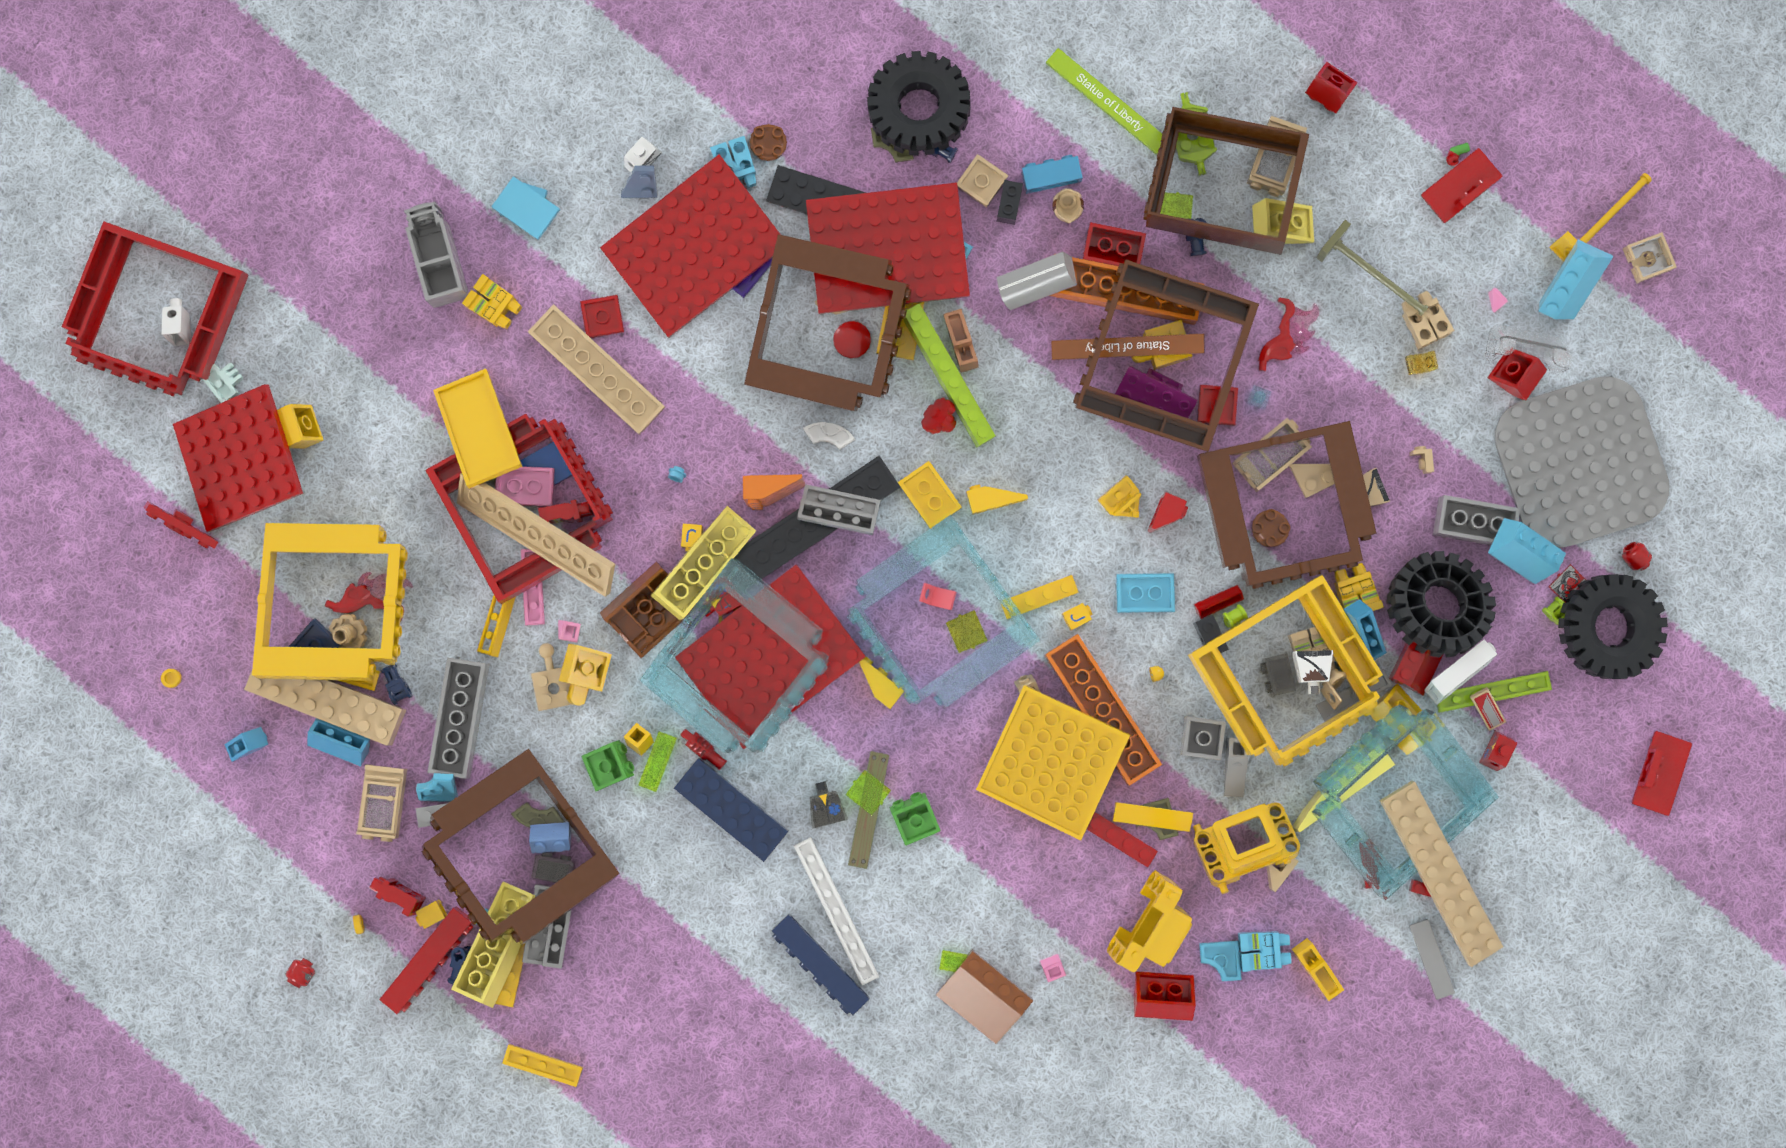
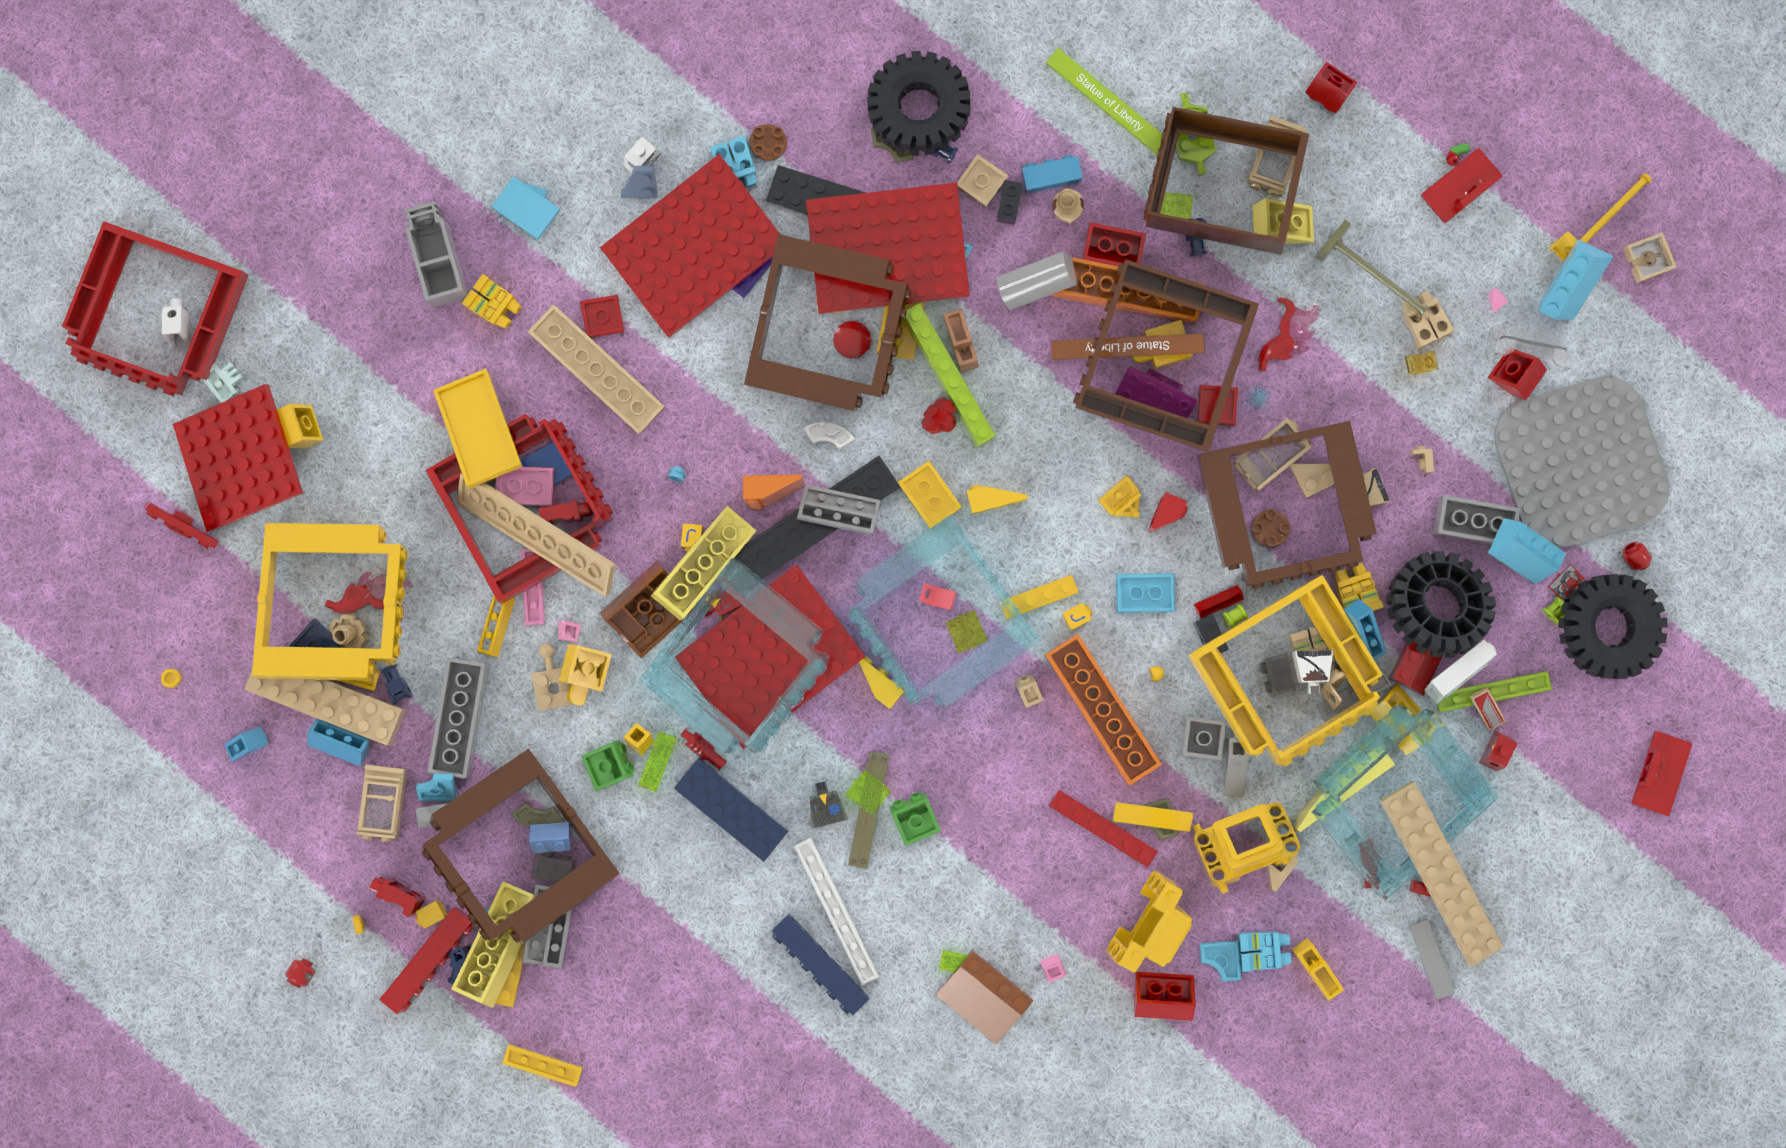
(1053, 762): yellow plate -> none

